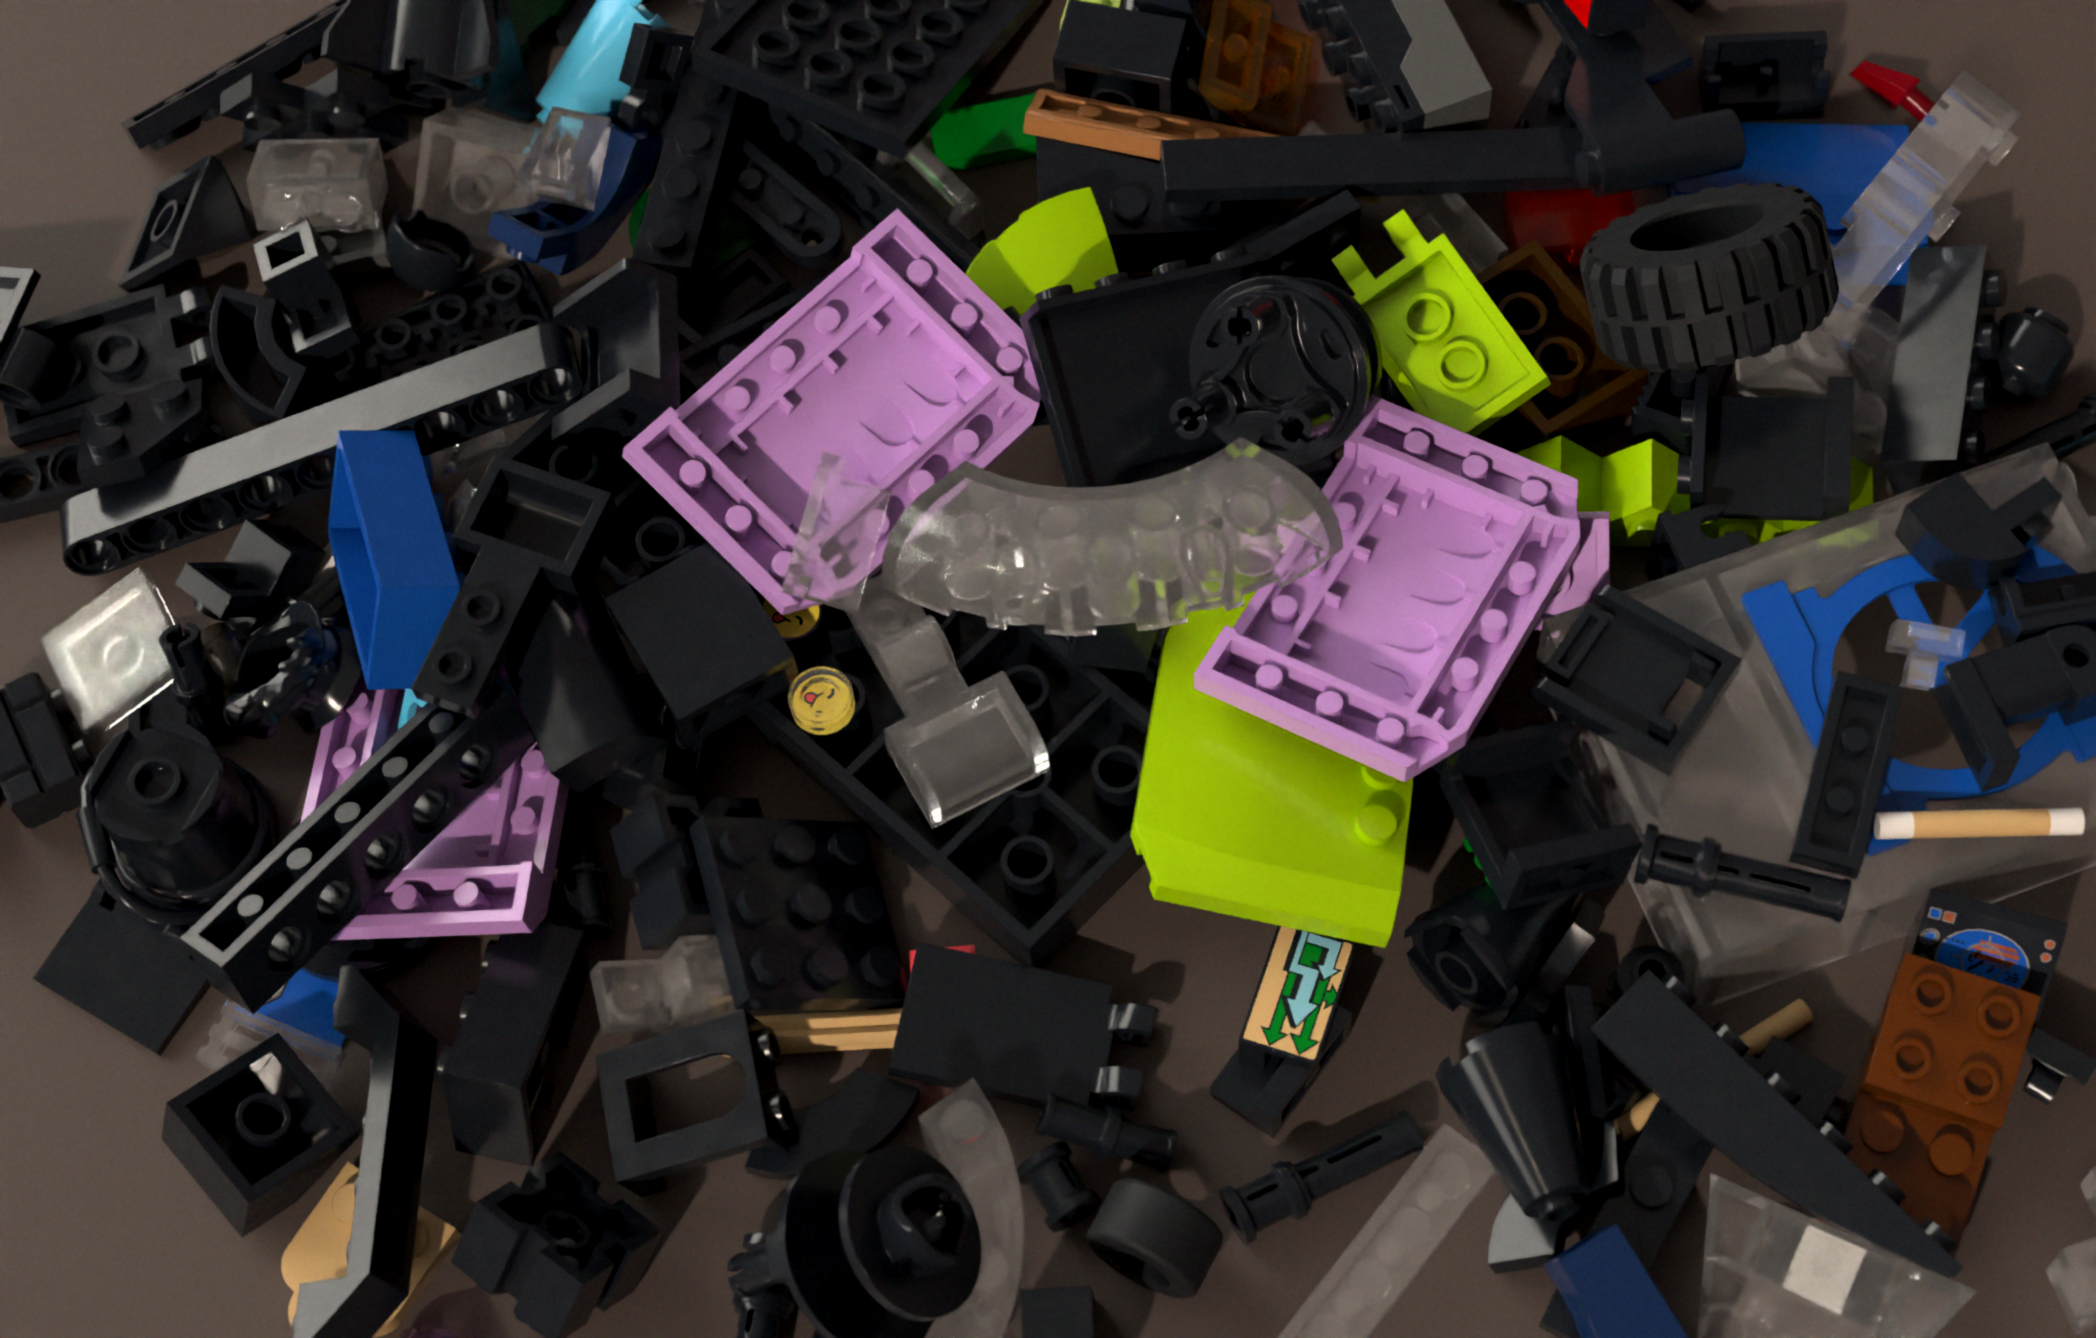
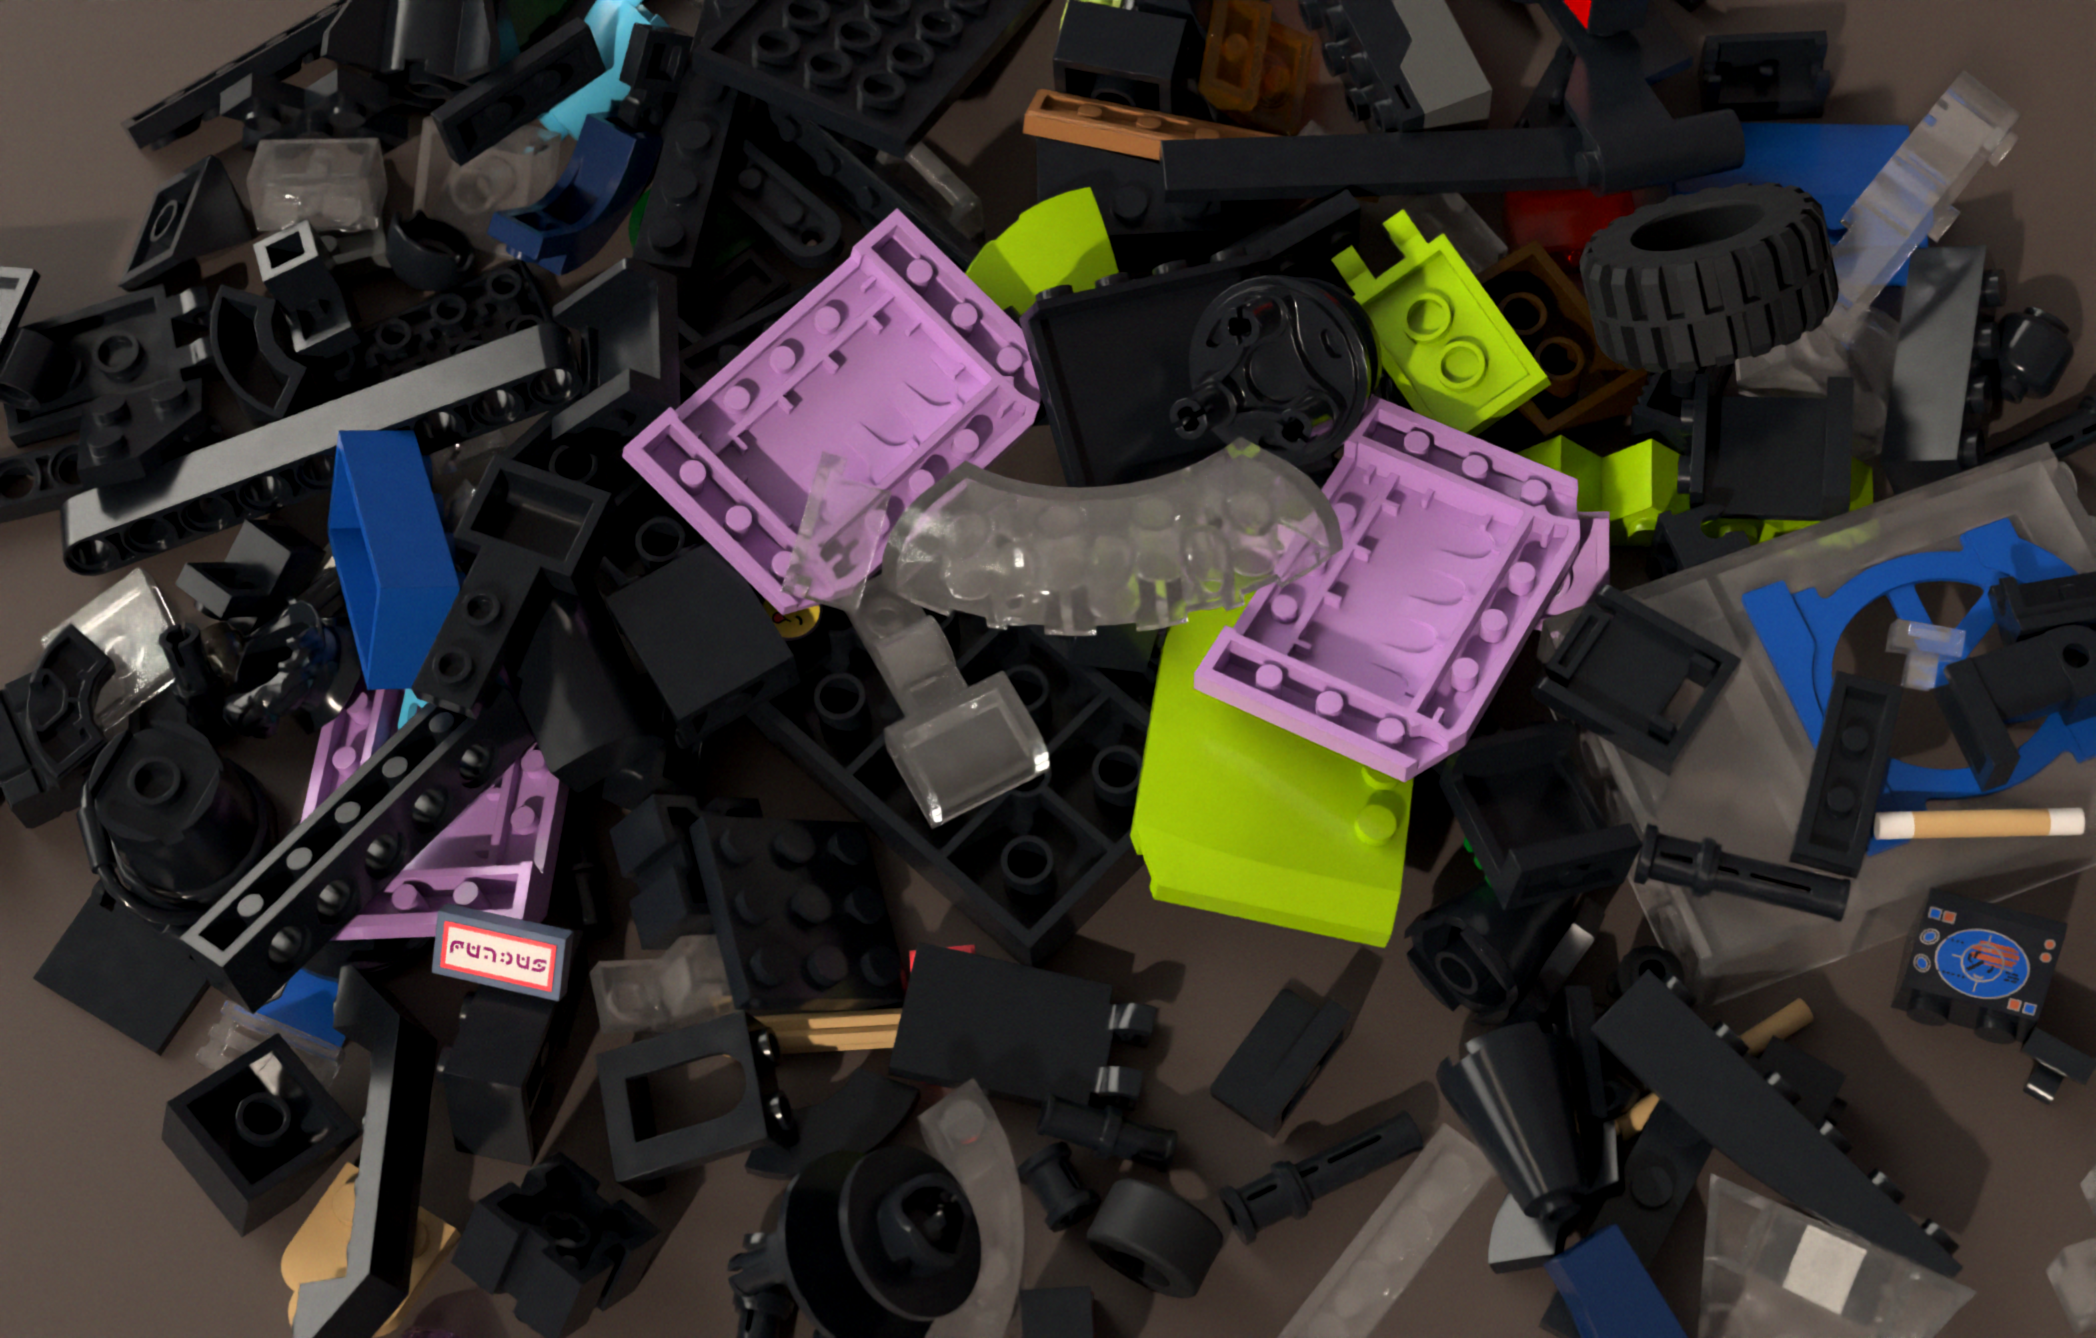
(63, 705): none -> black tile
(502, 951): none -> tile
(518, 91): none -> black tile
(566, 159): clear slope -> none
(821, 700): clear tile -> none
(983, 134): green tile -> none
(1295, 998): panel -> none
(1893, 88): dark red bar -> none
(1938, 1086): reddish brown piece -> none
(1966, 540): black brick -> none

